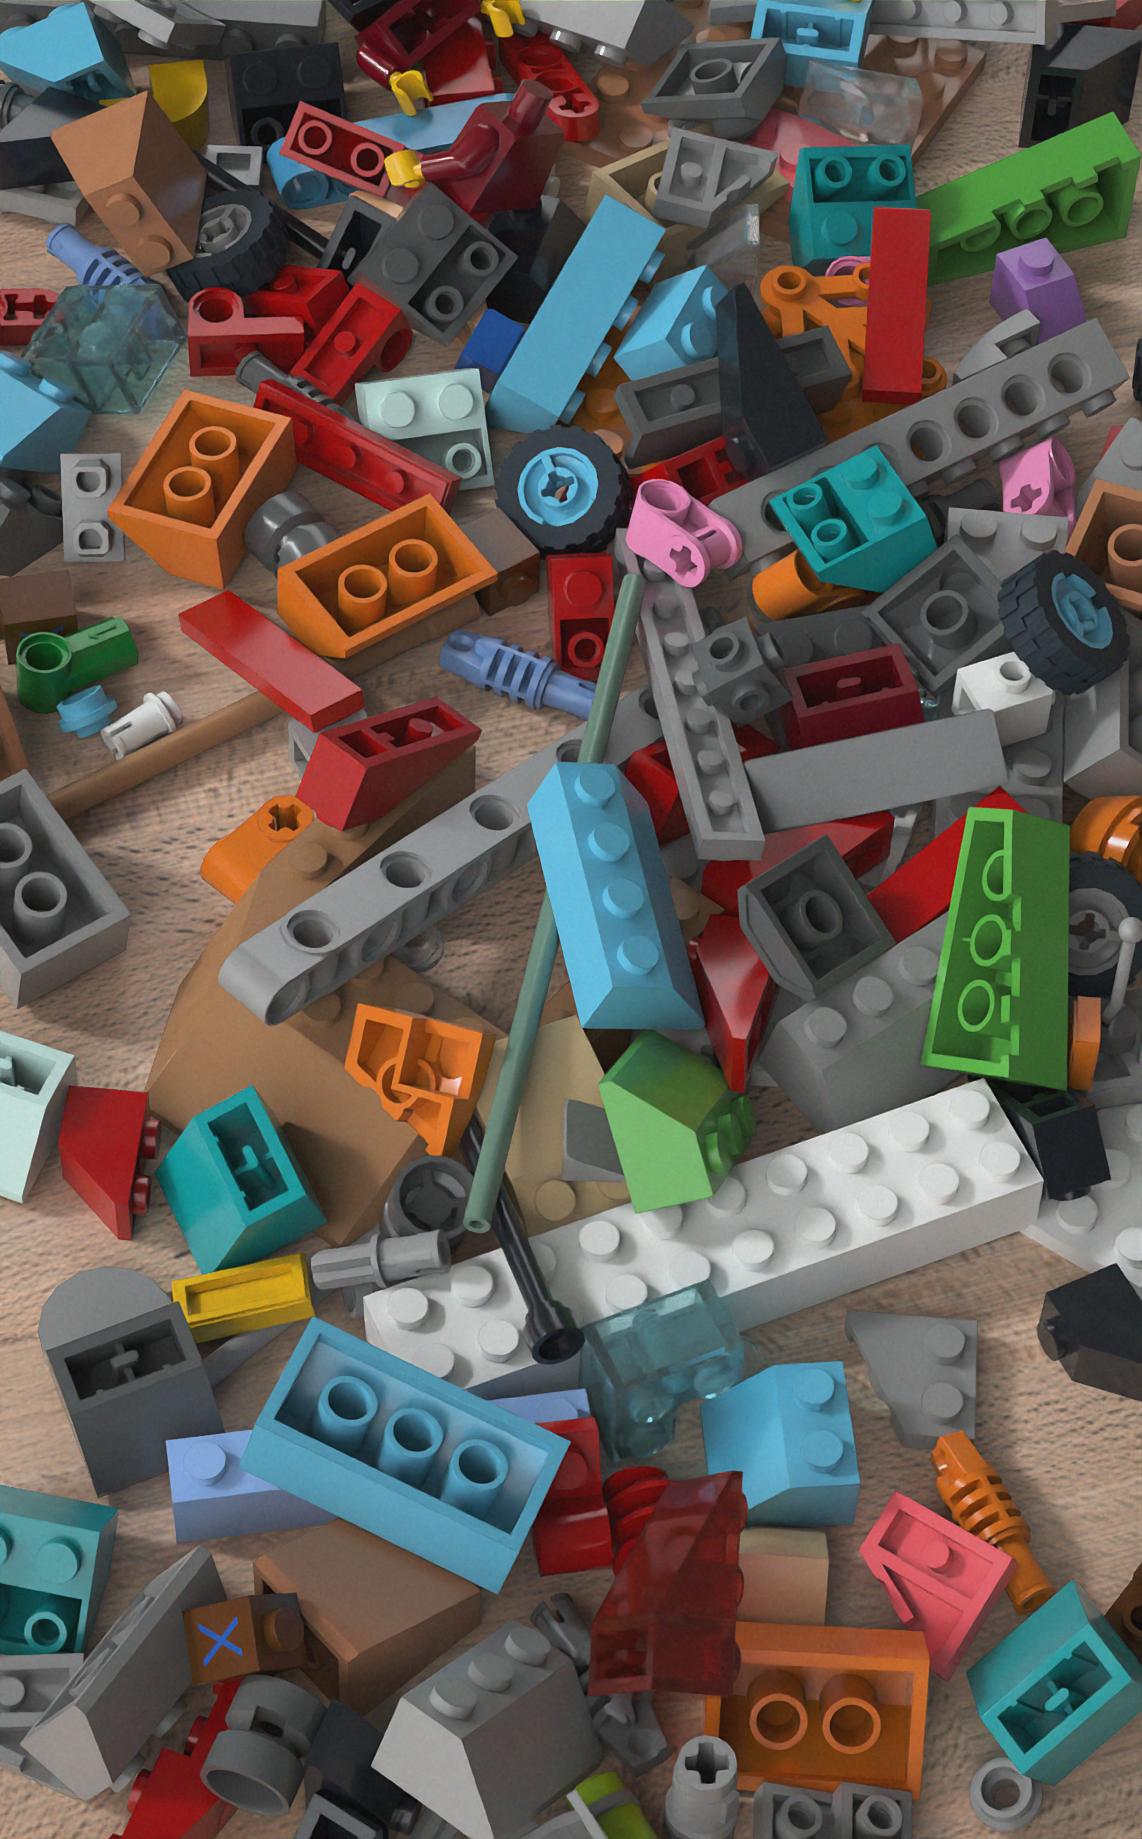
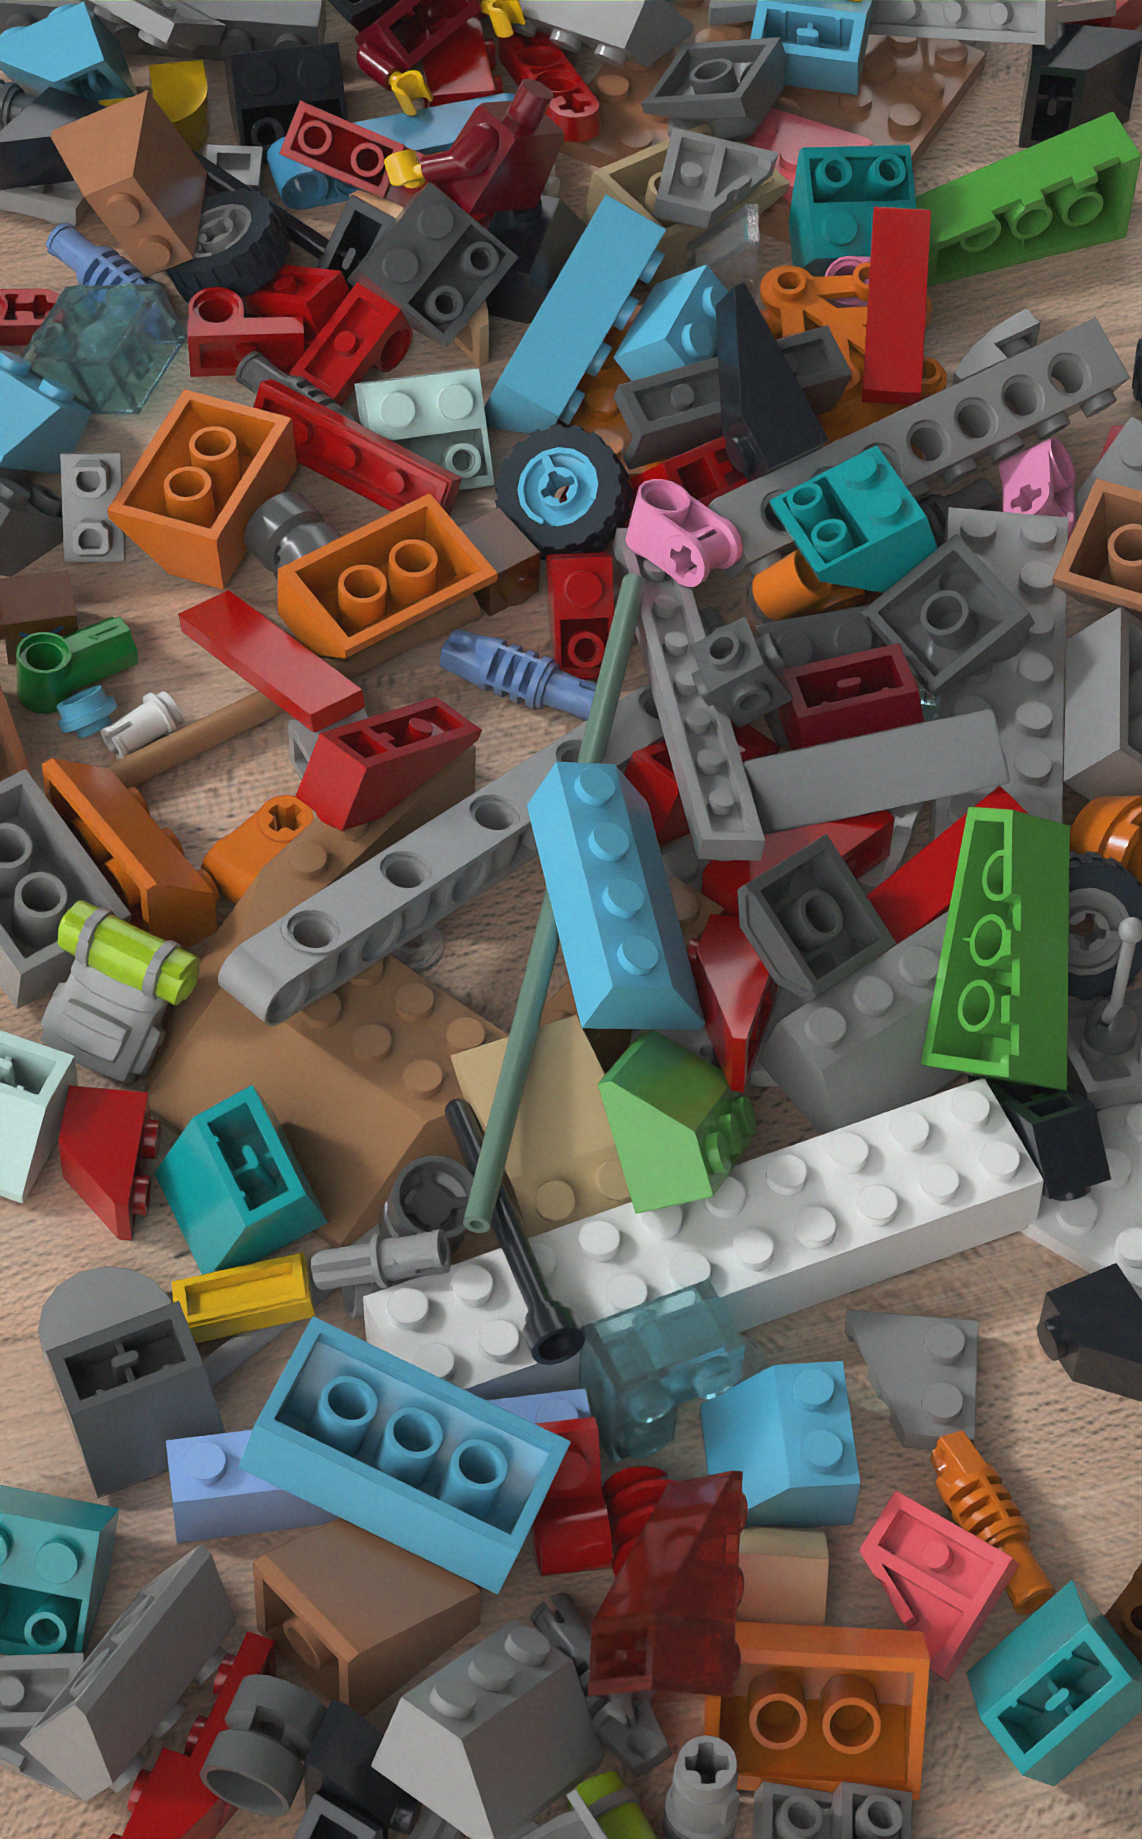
(115, 992): none -> light grey piece
(133, 852): none -> orange slope
(244, 1638): reddish brown brick -> none
(421, 1070): orange slope -> none
(491, 347): blue slope -> none
(589, 1145): light grey slope -> none
(862, 104): clear slope -> none
(989, 1780): light grey plate -> none
(1011, 691): white brick -> none
(1038, 281): medium lavender slope -> none
(1063, 622): black wheel -> none
(1083, 1042): orange tile -> none

